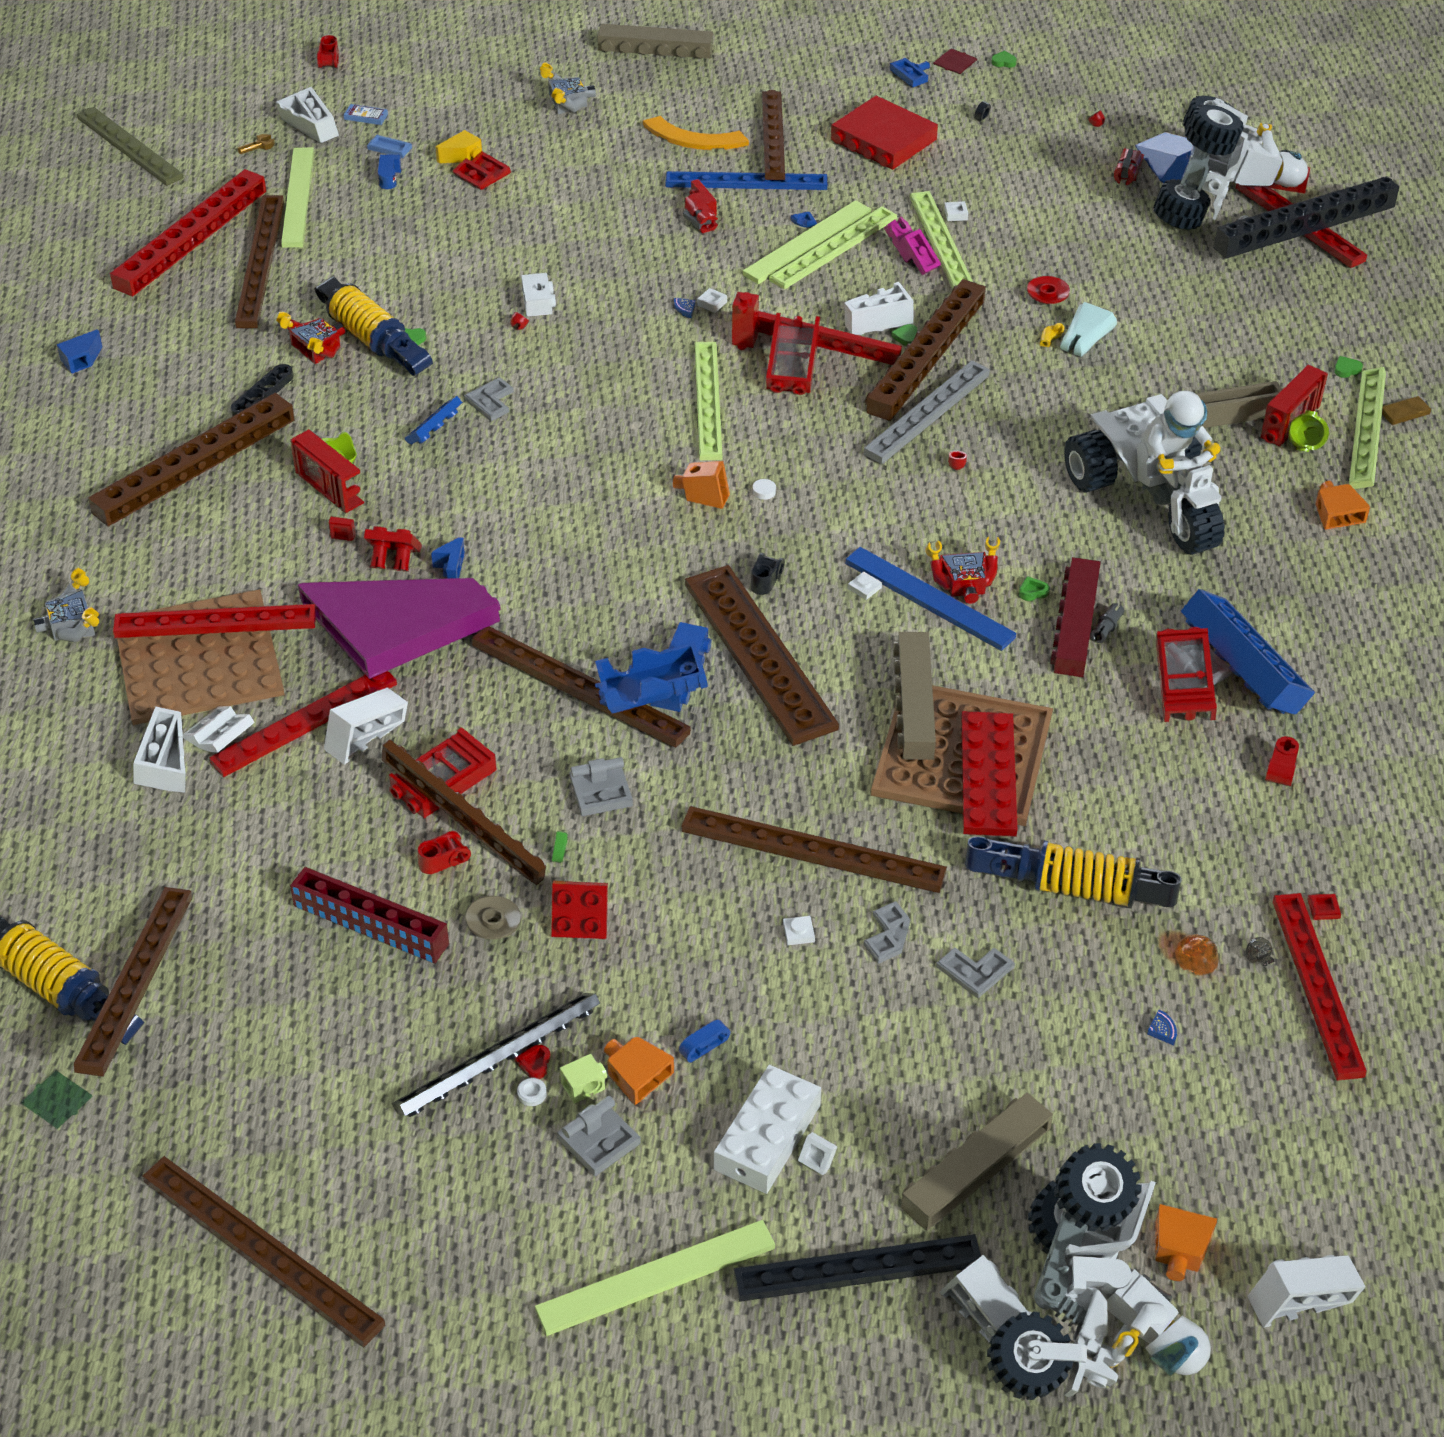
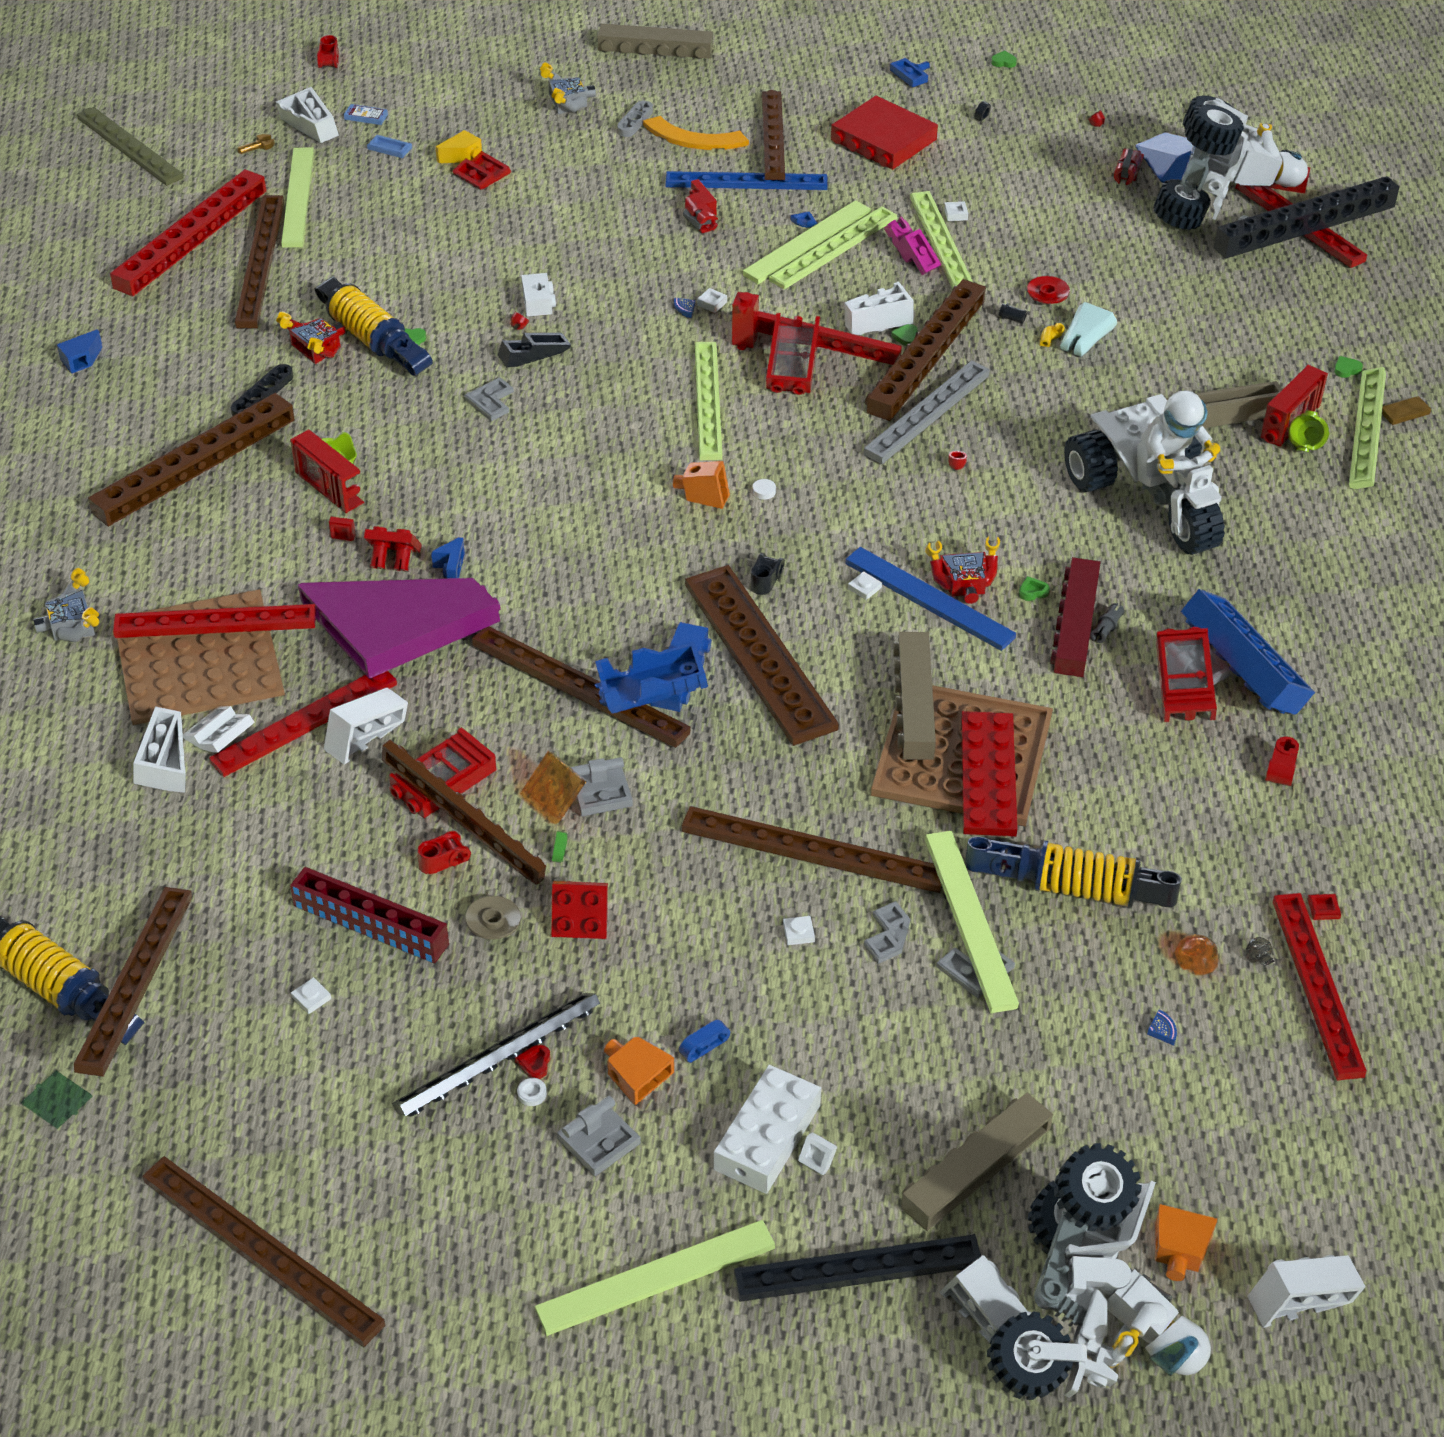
(311, 995): none -> white plate
(387, 170): blue leg -> none
(434, 421): blue plate -> none
(532, 348): none -> black slope
(553, 787): none -> clear orange tile
(583, 1078): yellowish green brick -> none
(635, 113): none -> light grey beam
(955, 61): dark red piece -> none
(971, 922): none -> yellowish green tile
(1012, 313): none -> black pin
(1340, 506): orange torso -> none

